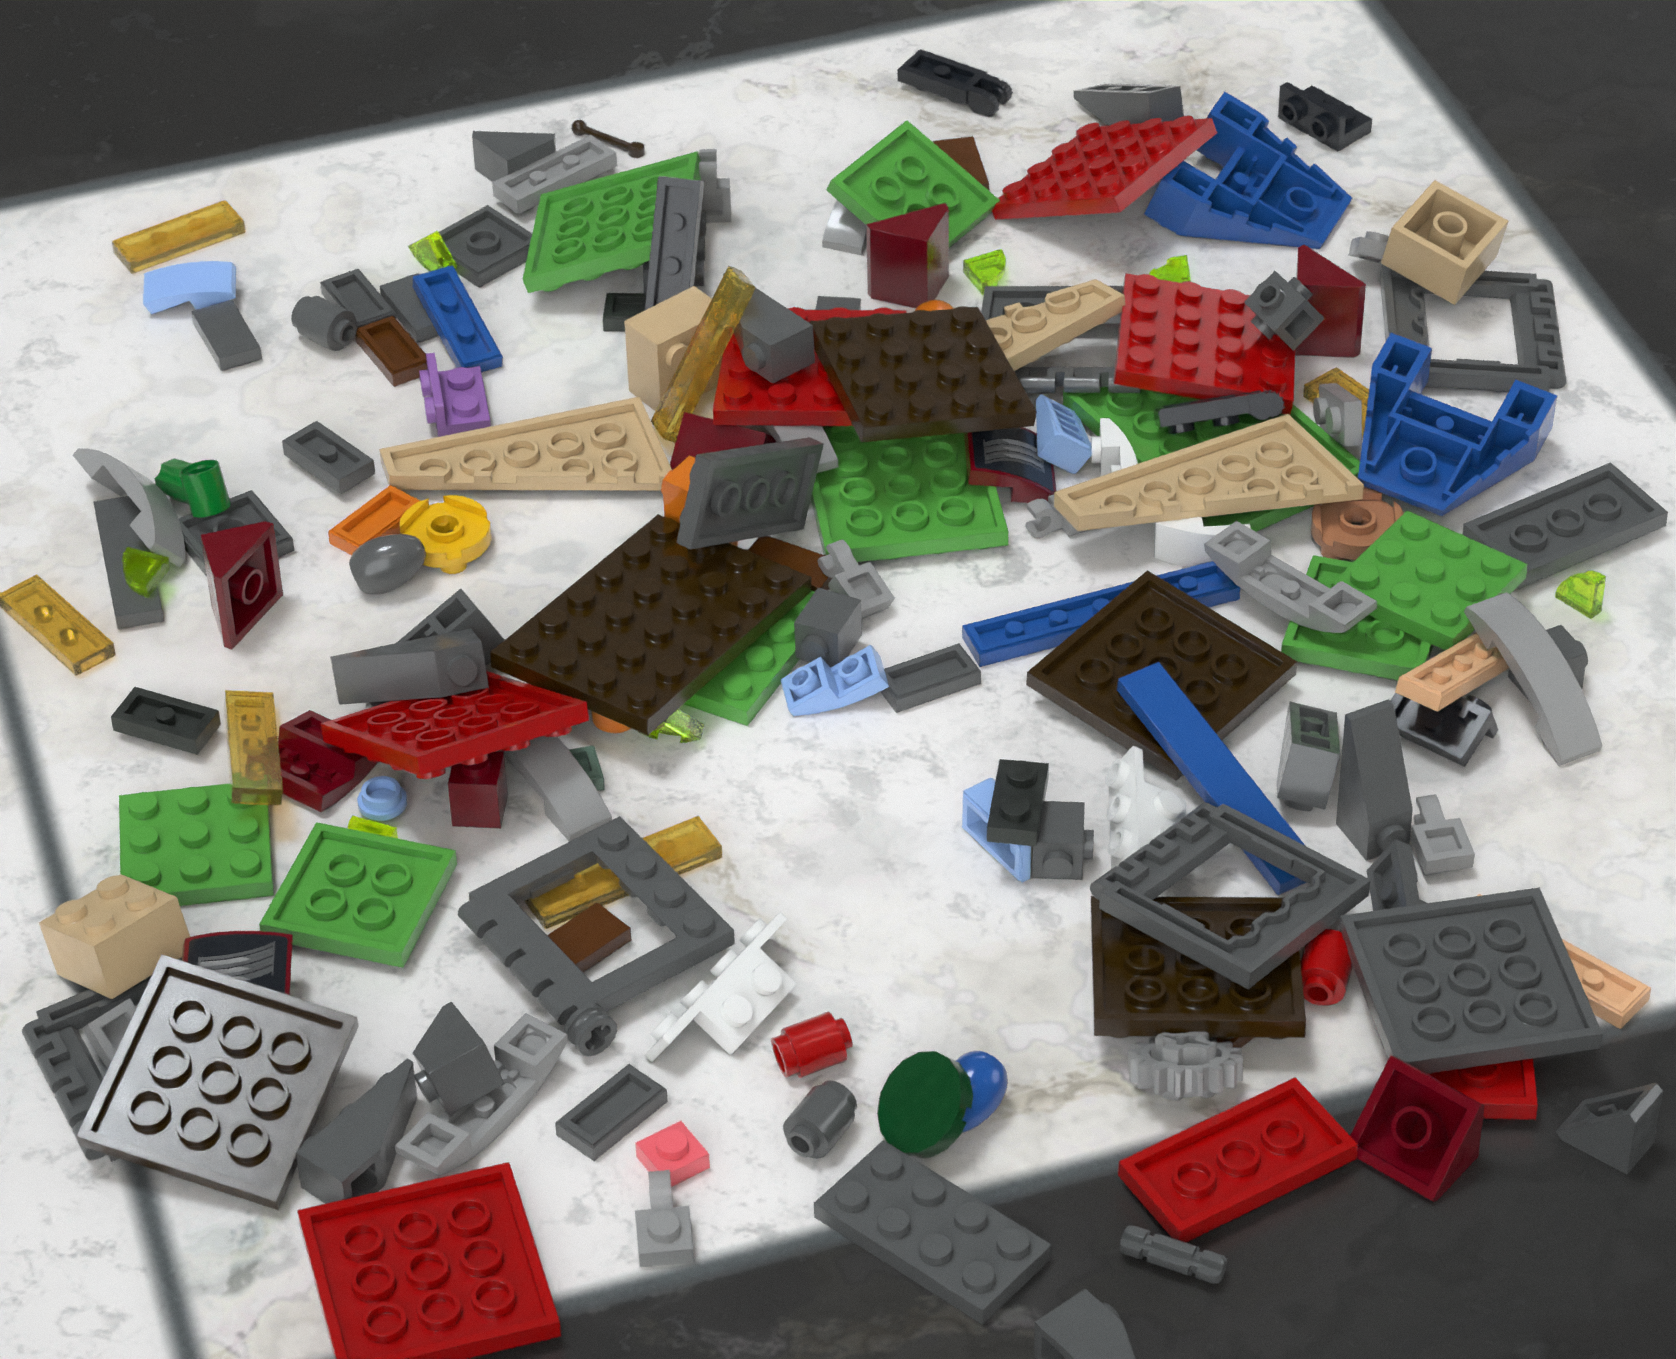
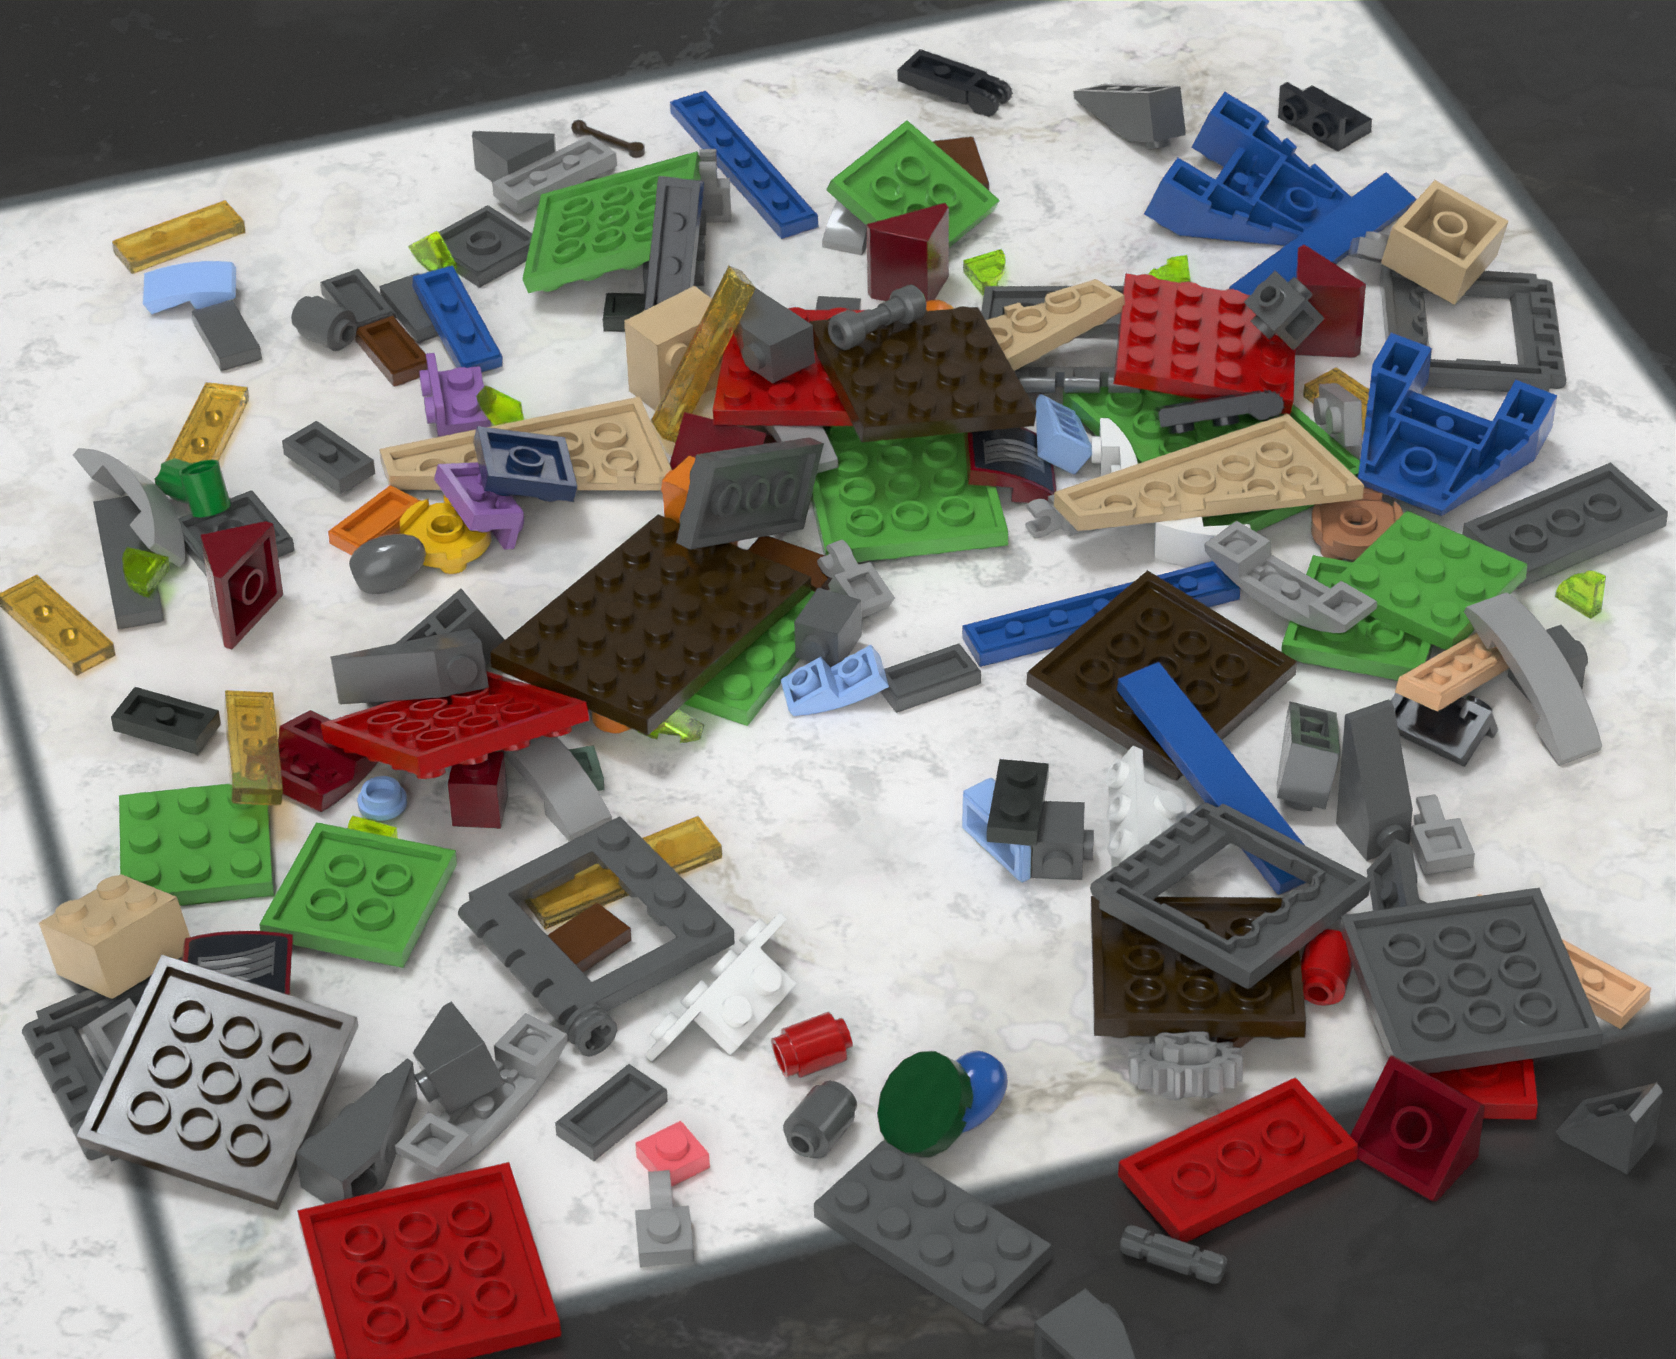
(210, 423): none -> clear yellow tile
(479, 508): none -> medium lavender bracket
(499, 406): none -> clear neon green tile
(525, 464): none -> dark blue plate
(744, 165): none -> blue tile
(850, 328): none -> dark grey piece
(1103, 168): red plate -> none
(1331, 237): none -> blue tile

